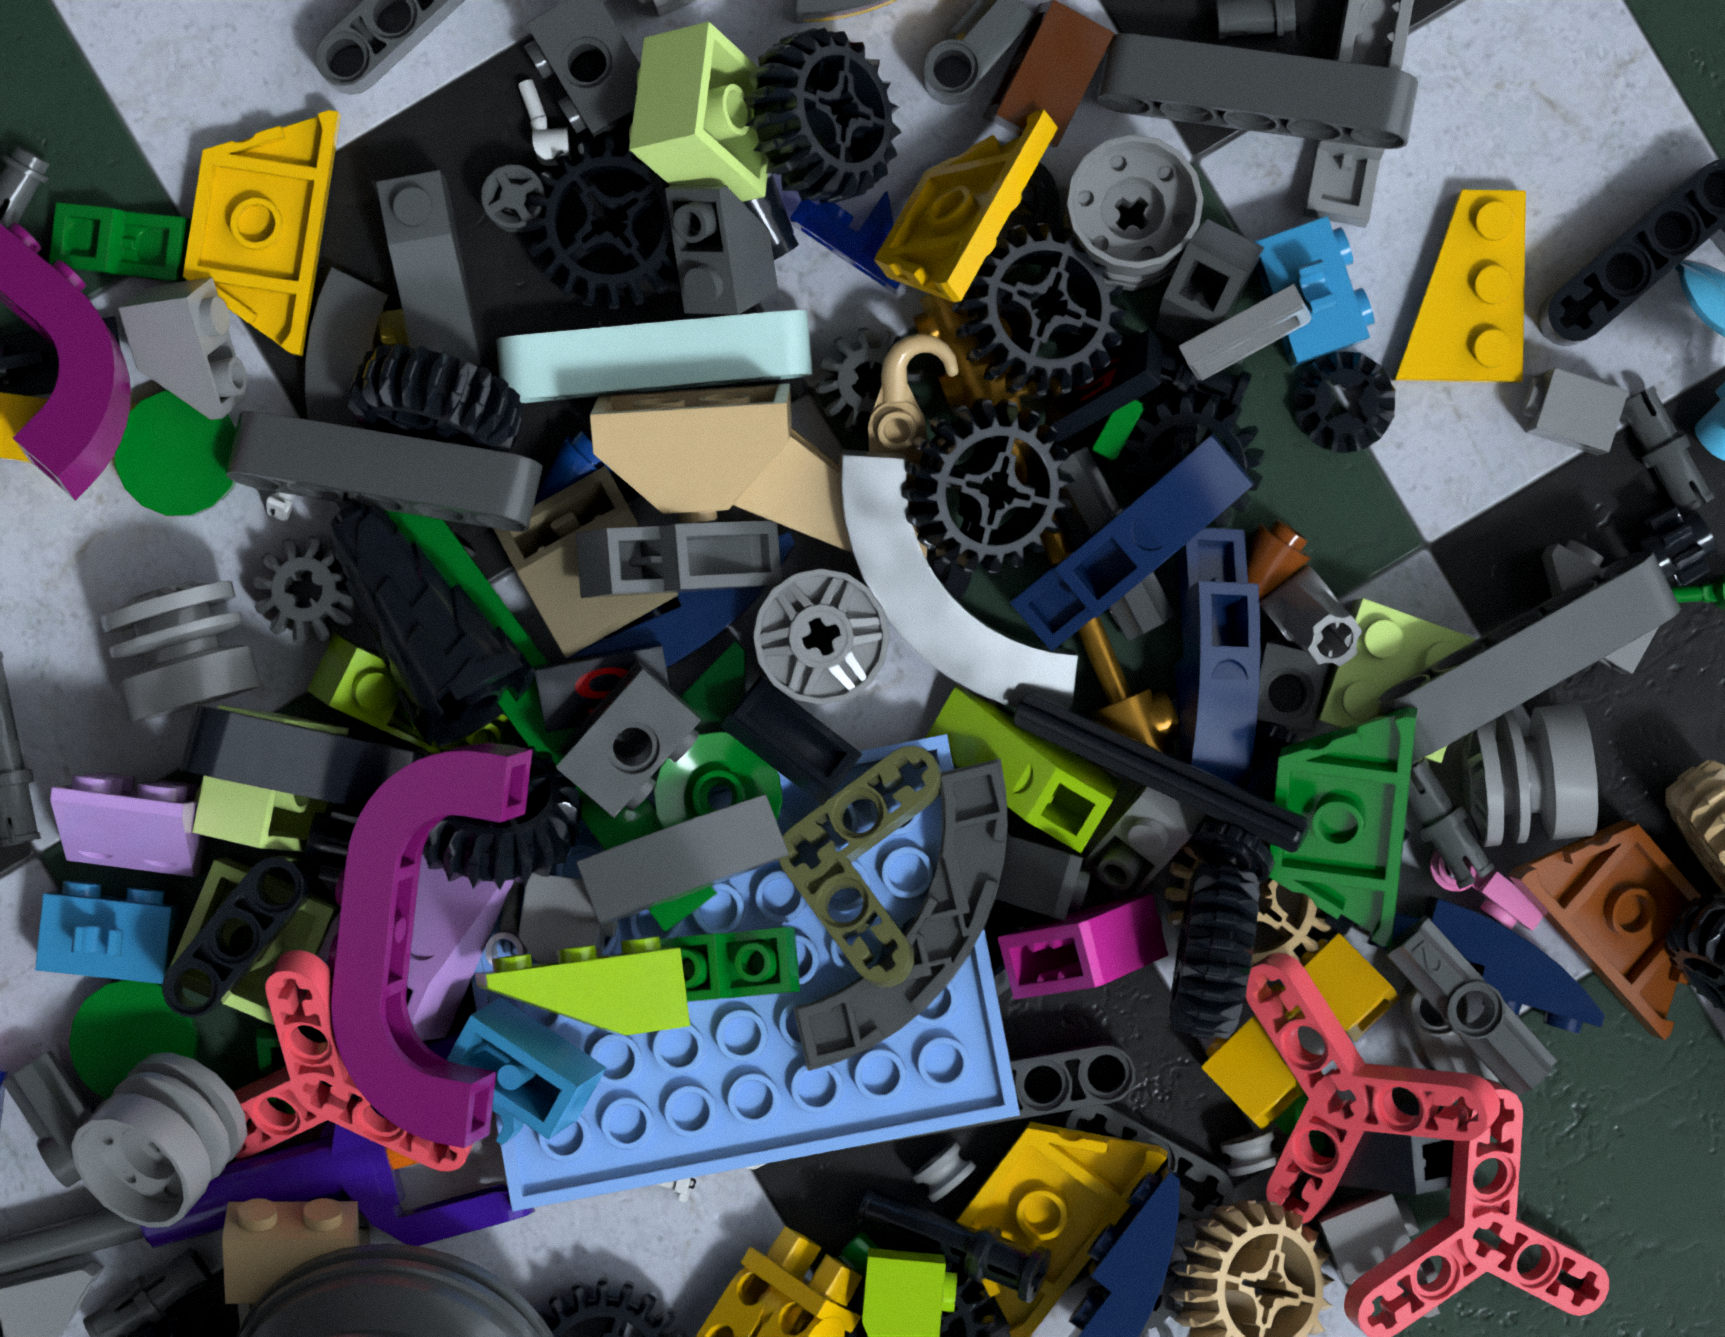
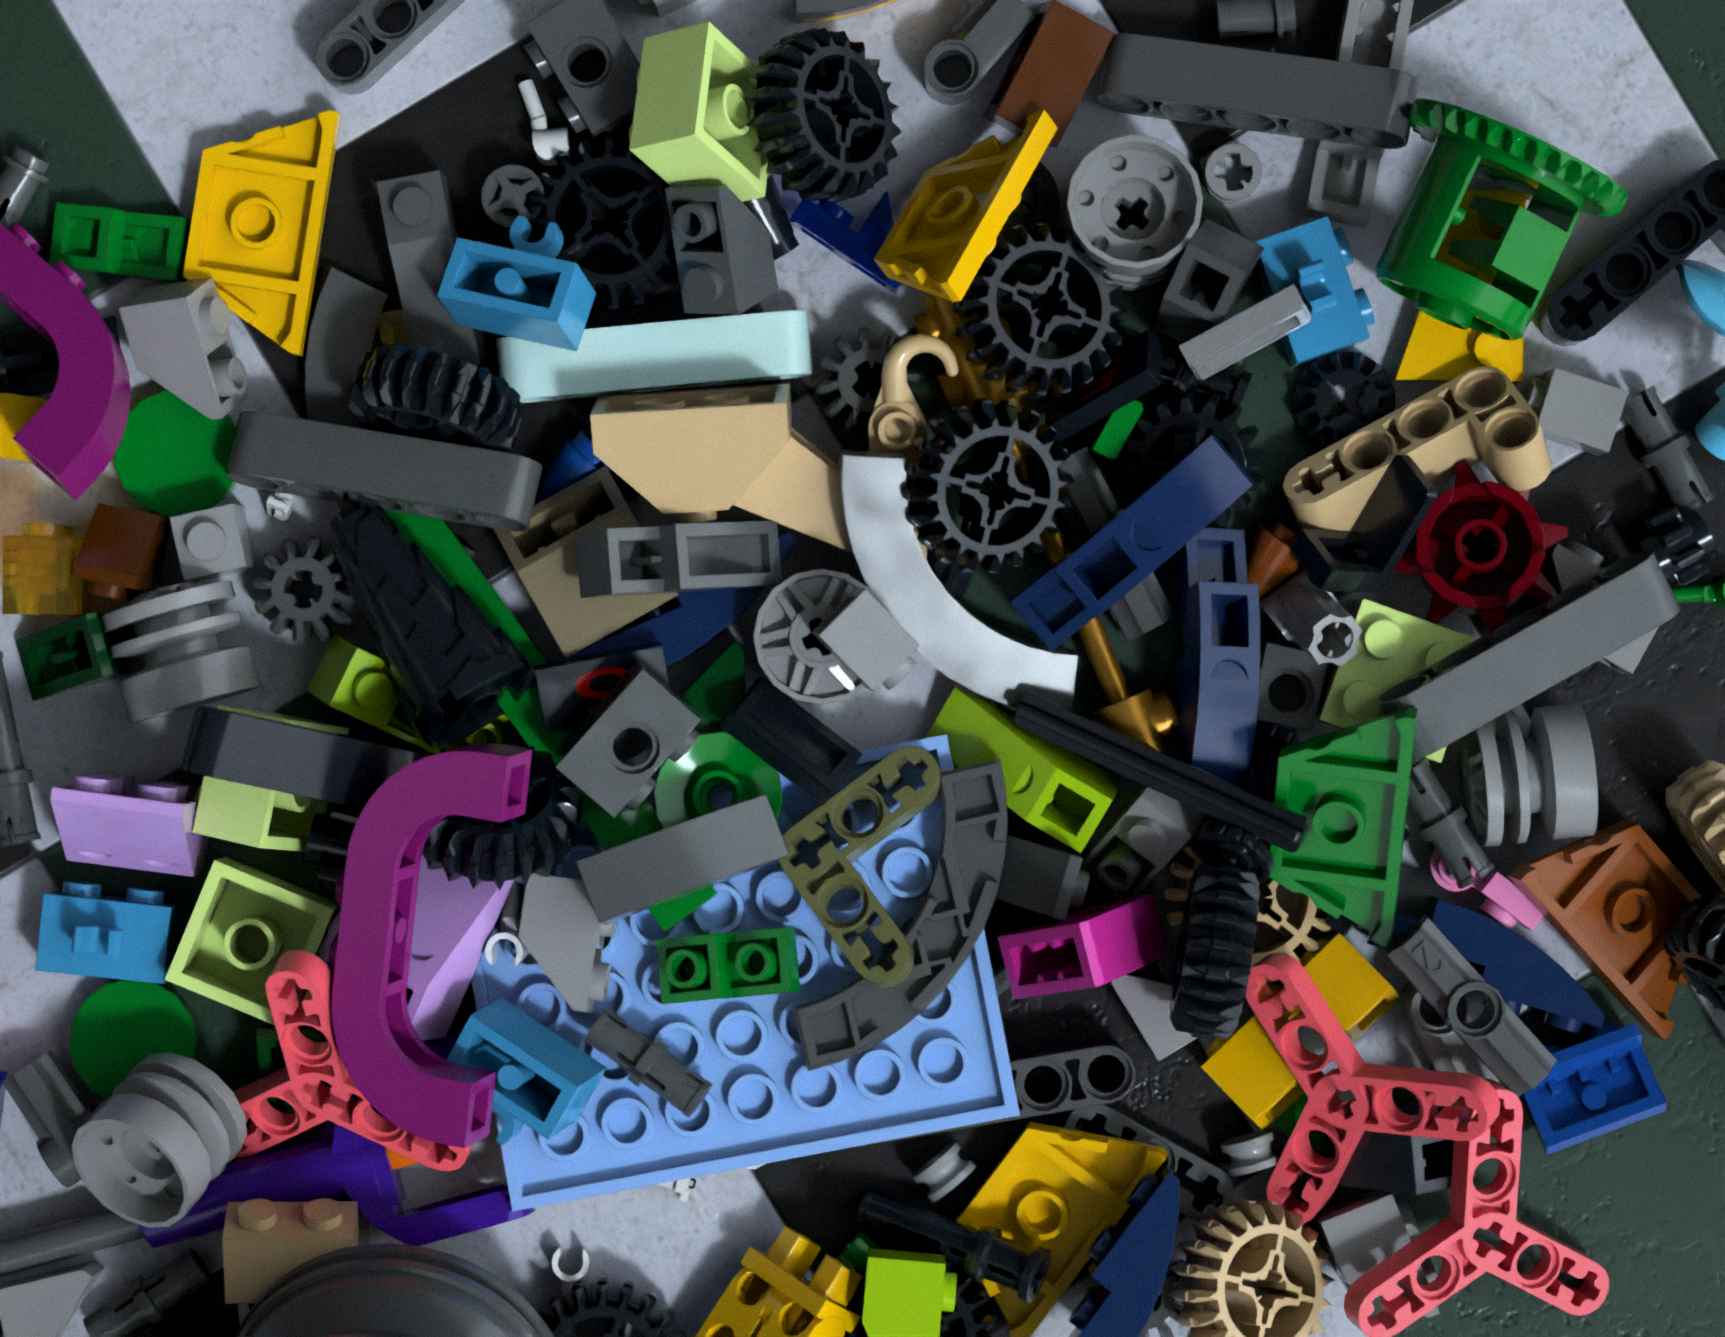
(40, 572): none -> clear yellow brick
(69, 656): none -> dark green slope
(122, 552): none -> reddish brown slope
(211, 953): black beam -> none
(213, 542): none -> light grey brick
(518, 289): none -> dark azure brick
(568, 1280): none -> white hand
(615, 992): lime slope -> none
(648, 1062): none -> dark grey pin
(868, 641): none -> light grey brick
(1148, 1005): none -> light grey slope
(1246, 160): none -> light grey bush
(1378, 539): none -> black bracket
(1458, 422): none -> tan beam
(1489, 586): none -> dark red brick
(1532, 237): none -> green piece
(1594, 1088): none -> blue bracket

